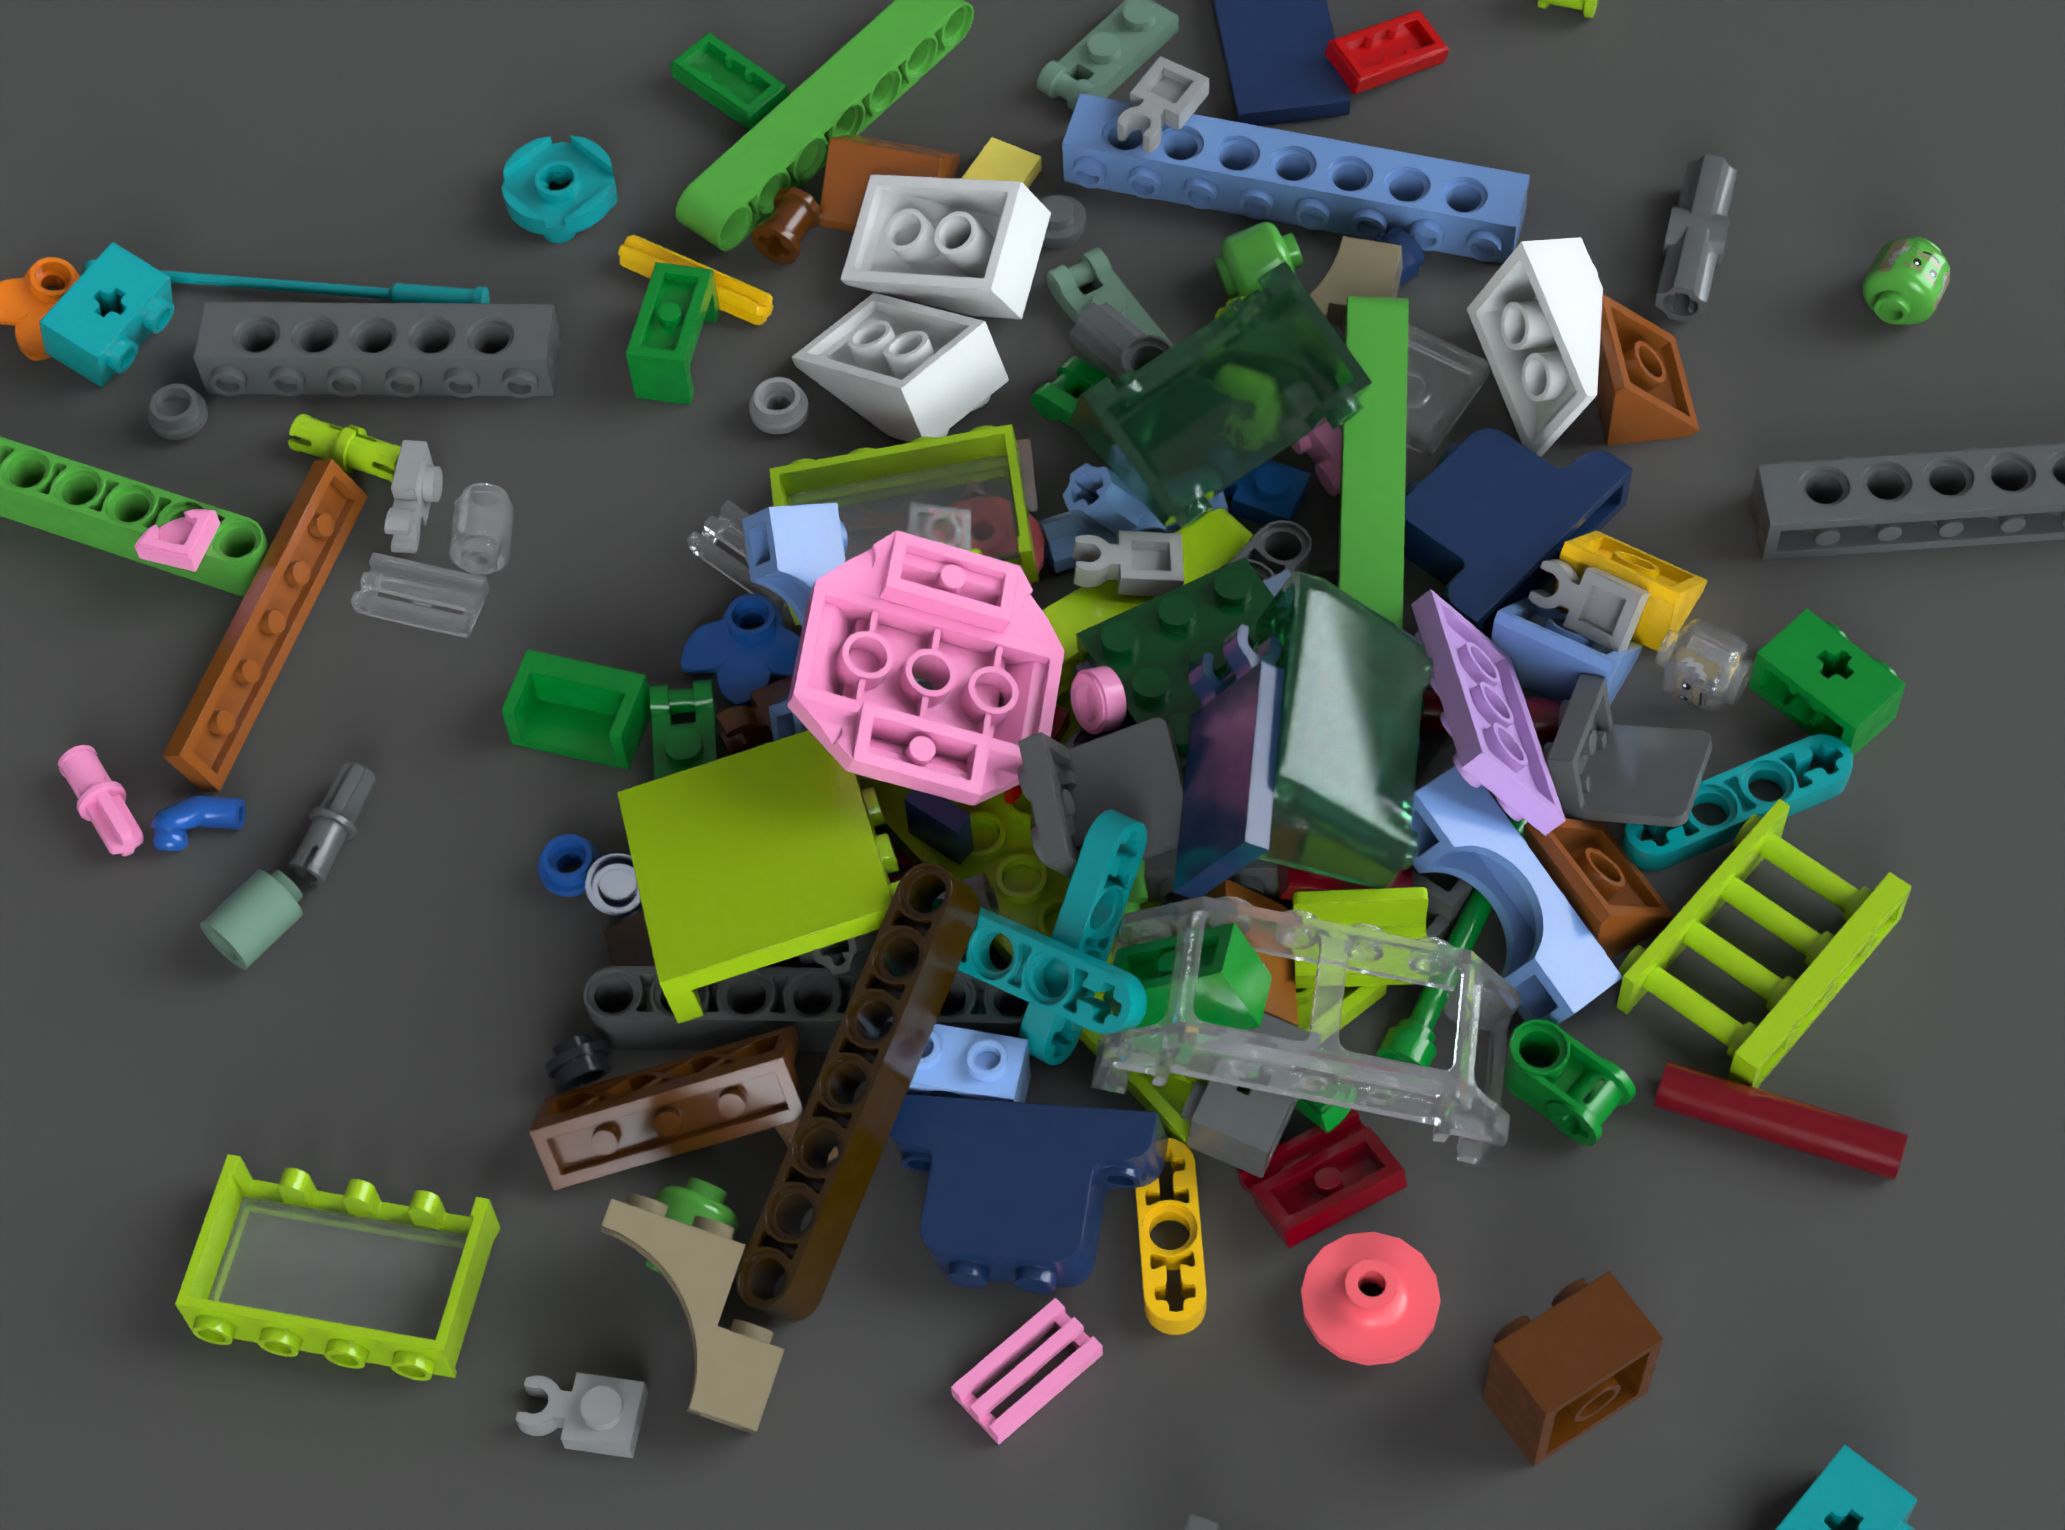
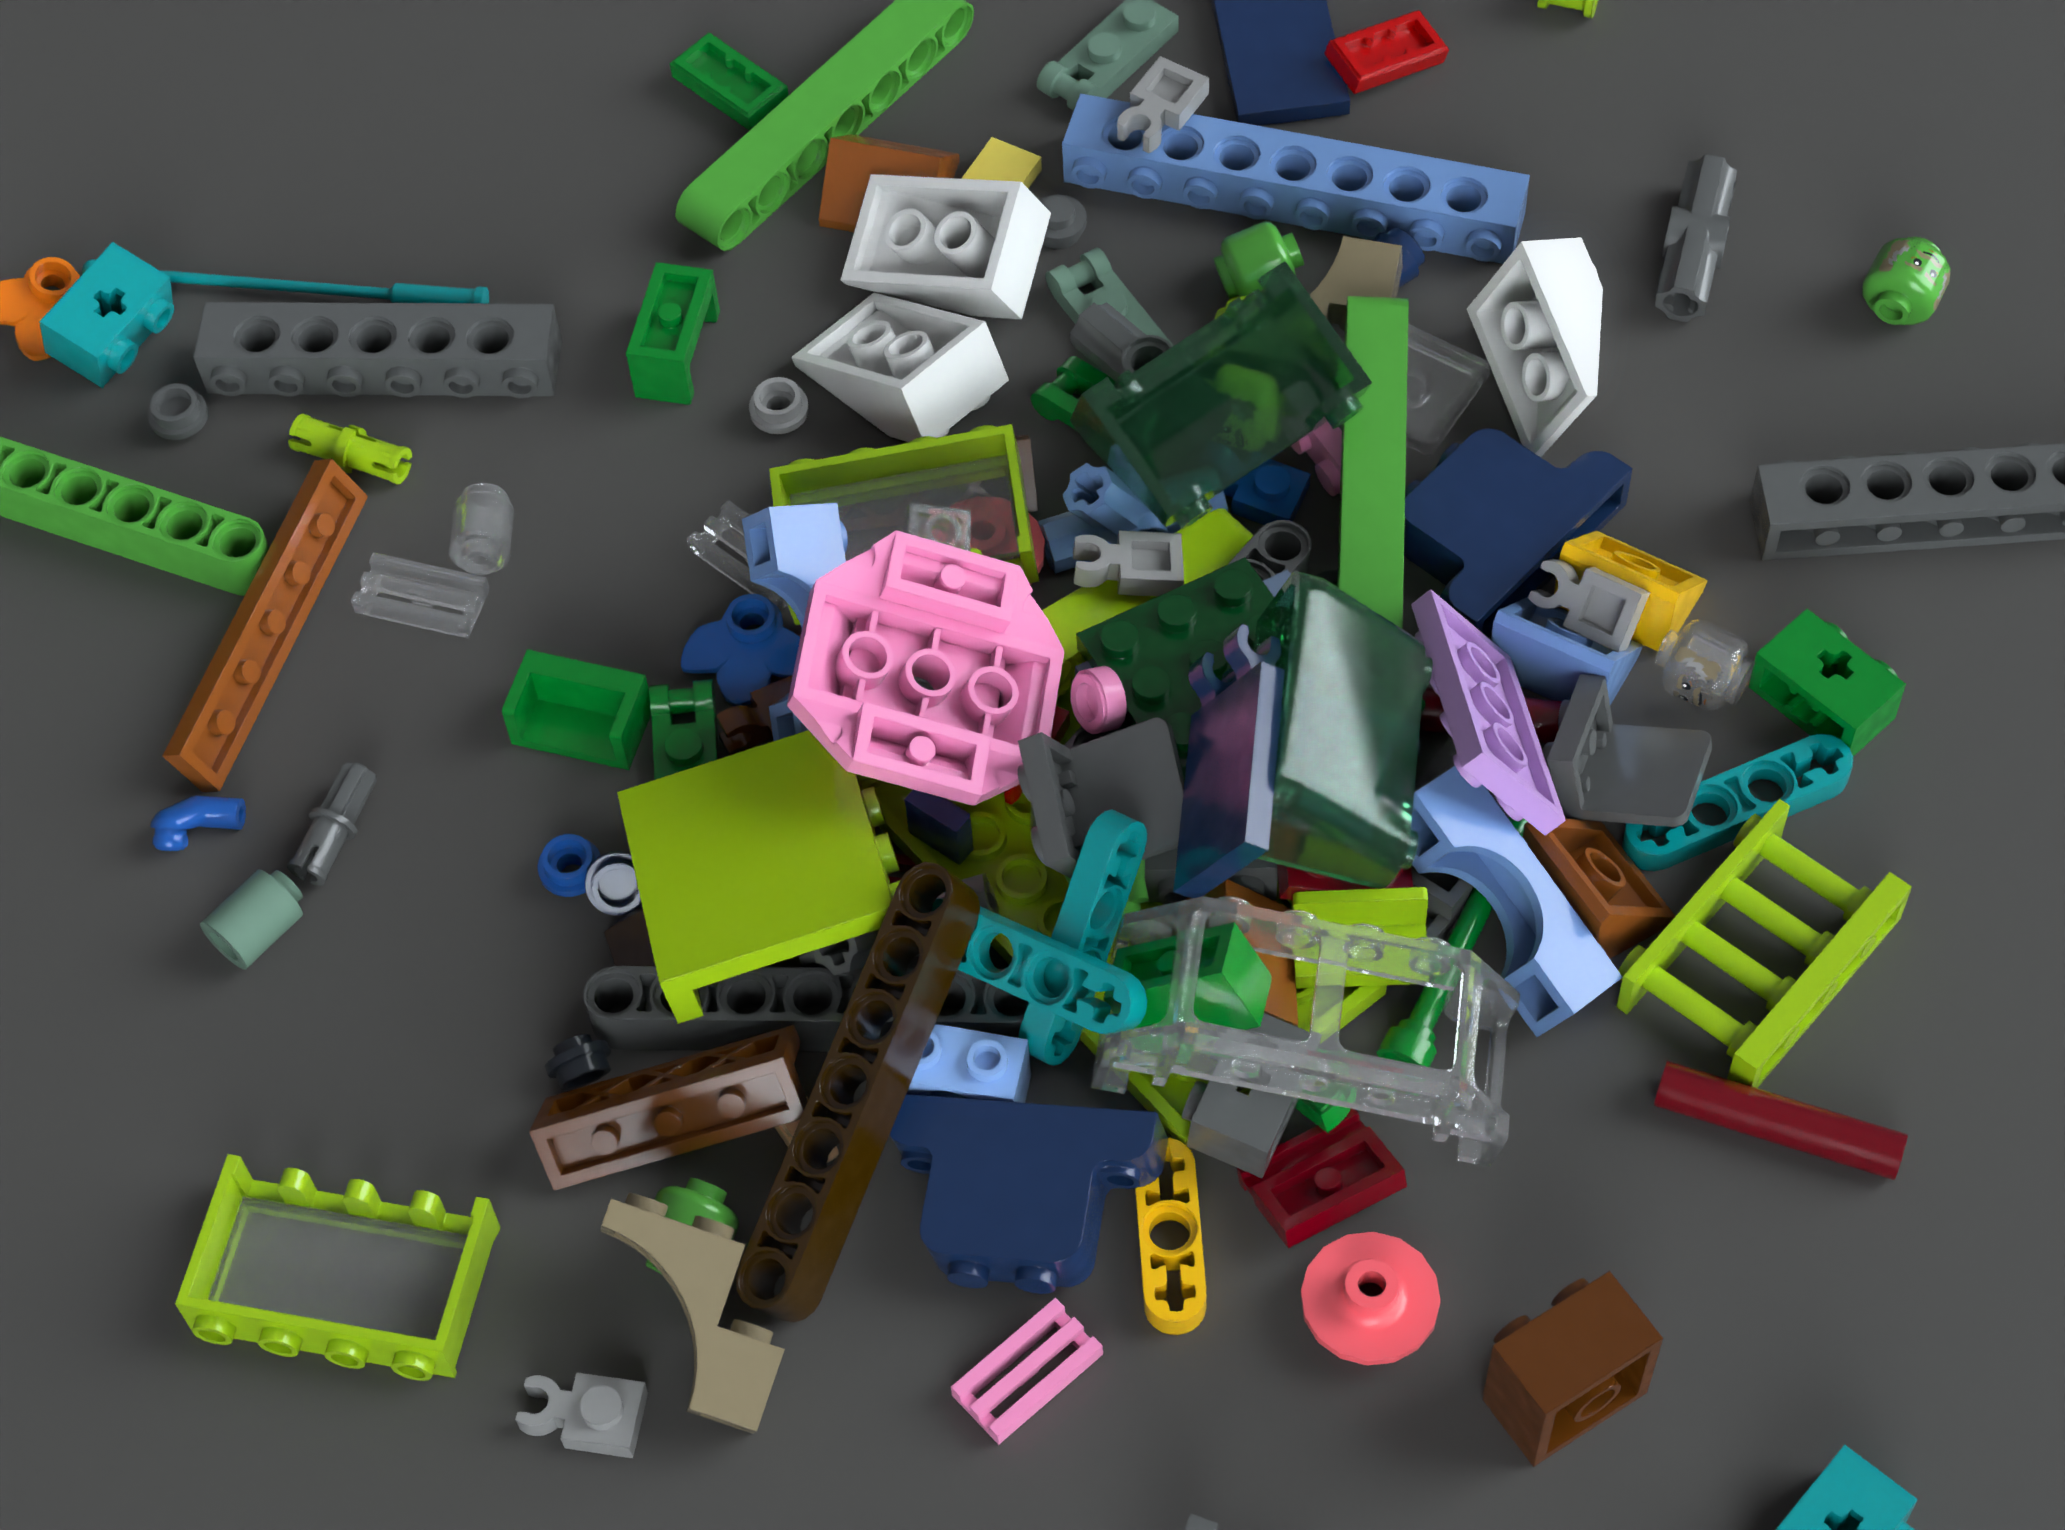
(101, 800): bright pink axle -> none
(180, 541): bright pink tile -> none
(413, 488): light grey plate -> none
(563, 211): teal plate -> none
(733, 295): yellow axle -> none
(787, 225): reddish brown bush -> none
(1572, 1083): green piece -> none
(1640, 380): dark orange slope -> none

